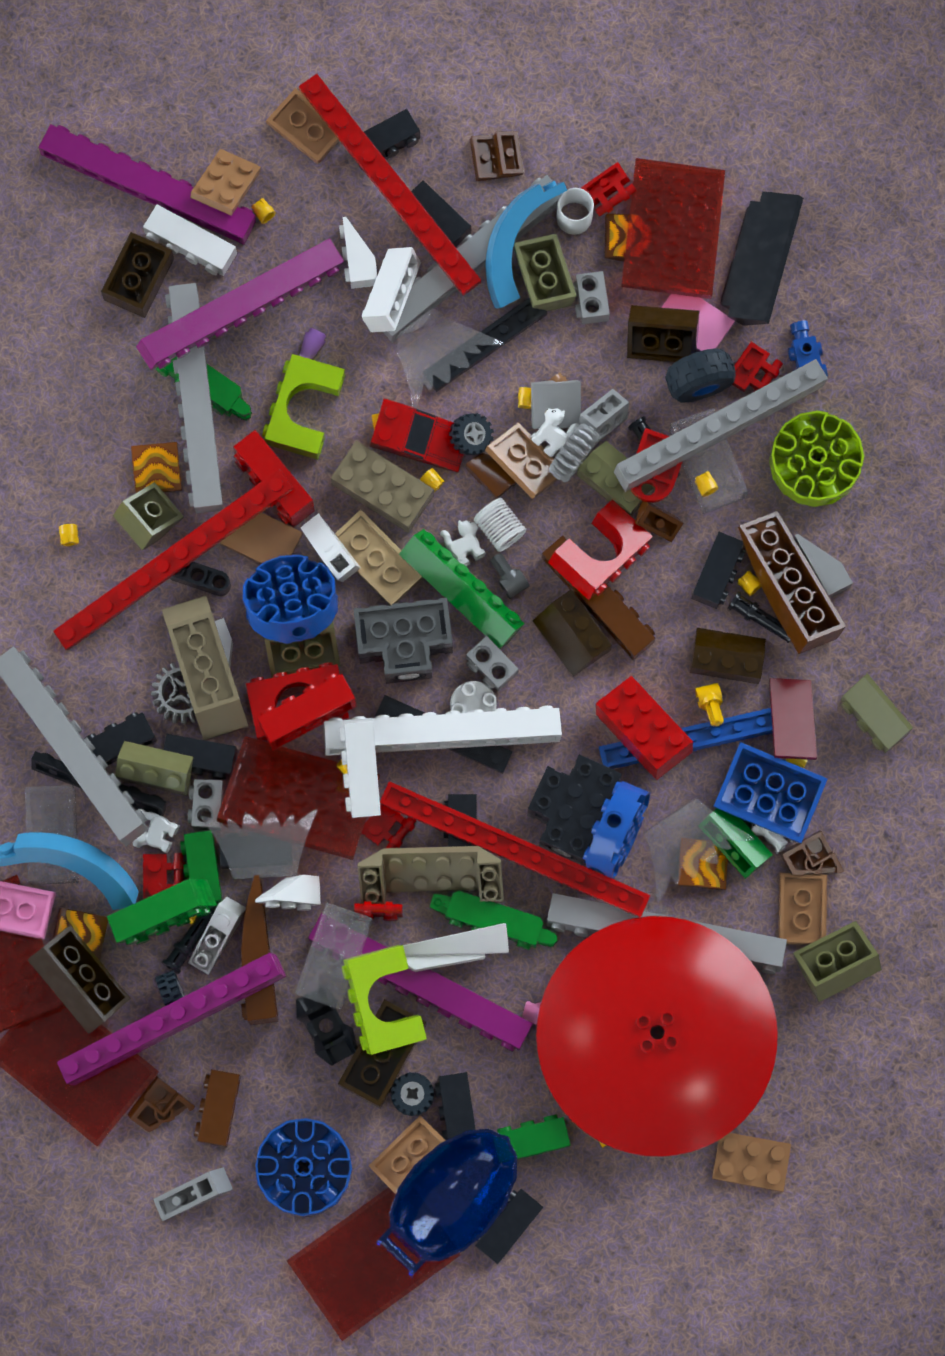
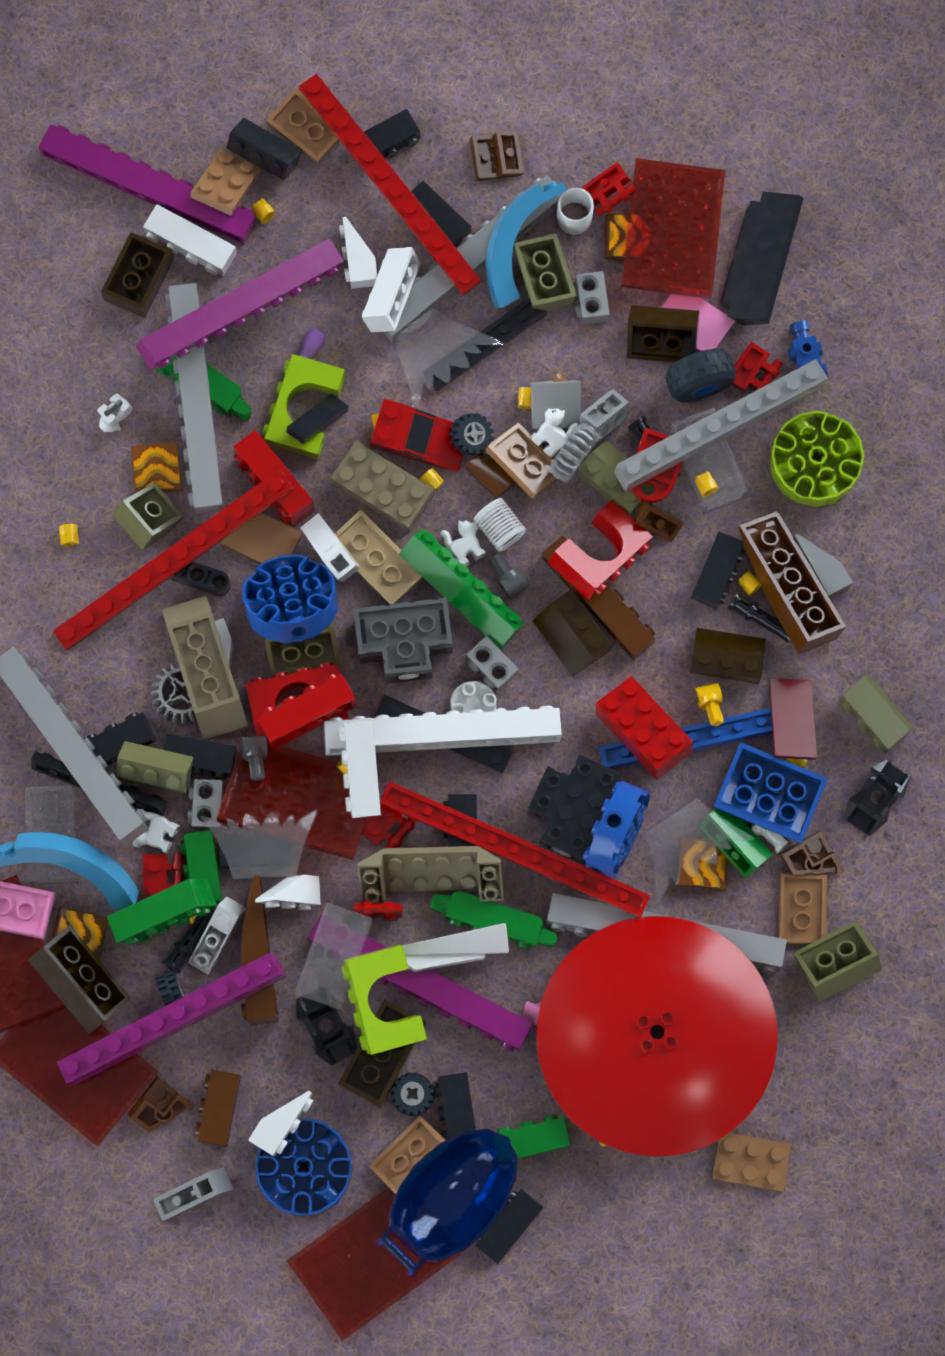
(114, 413): none -> white animal
(255, 750): none -> dark grey axle
(263, 149): none -> black brick
(275, 1127): none -> white slope
(317, 419): none -> black tile
(863, 811): none -> black piece

